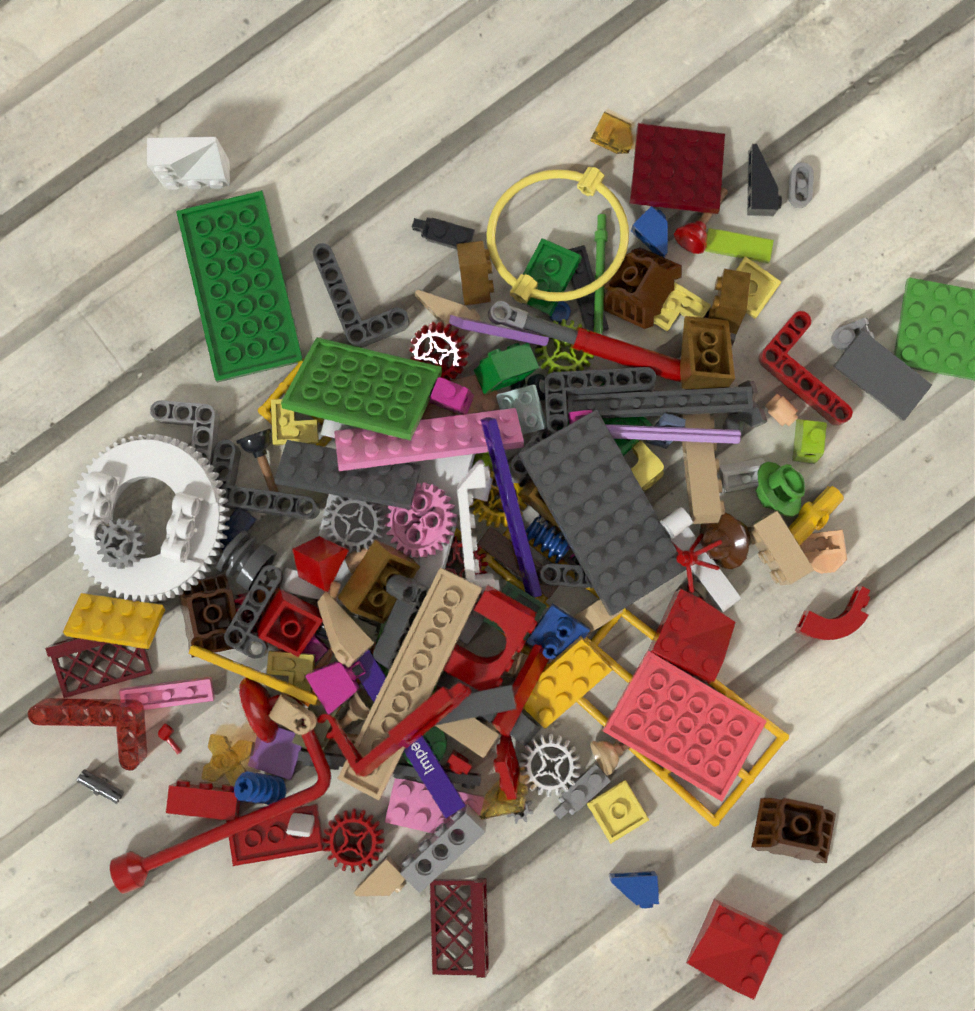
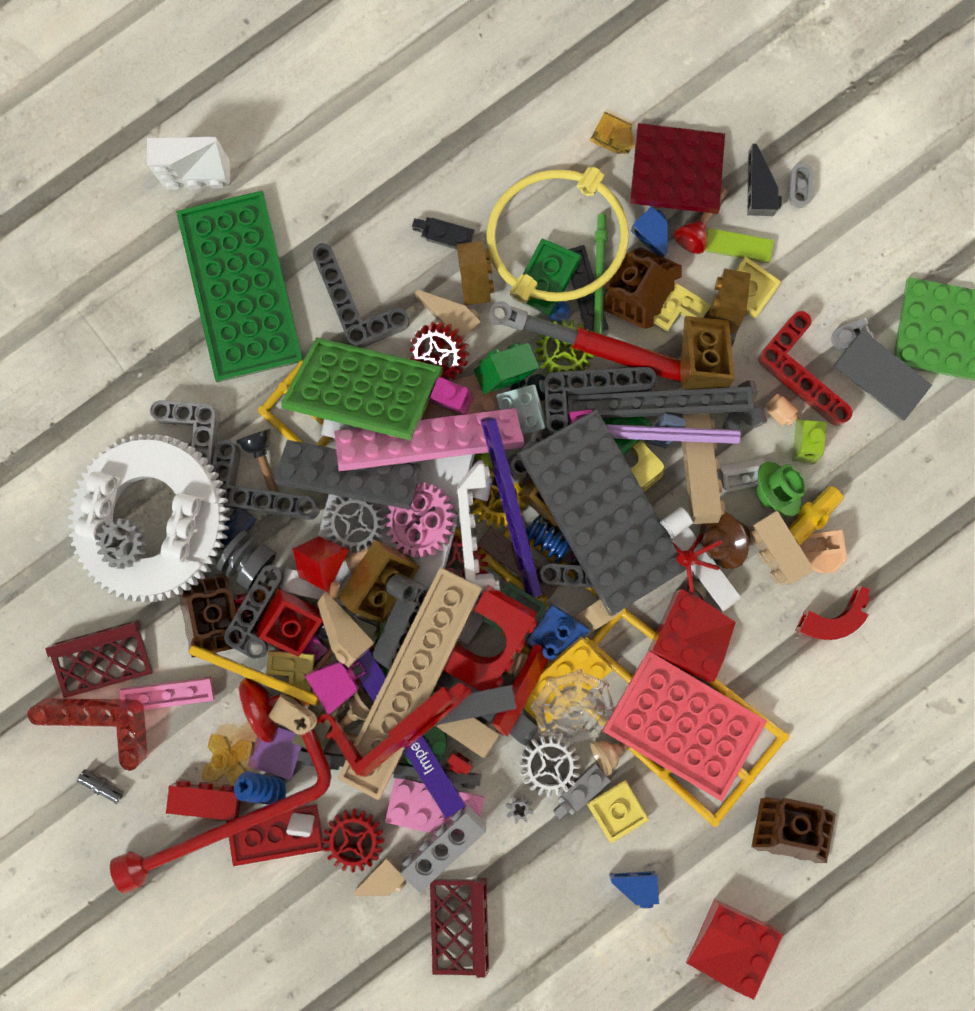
(114, 620): yellow plate -> none
(165, 733): red hand -> none
(287, 428): light yellow plate -> none
(496, 802): clear yellow slope -> none
(498, 330): medium lavender tile -> none
(507, 766): red plate -> none
(569, 697): none -> clear plate

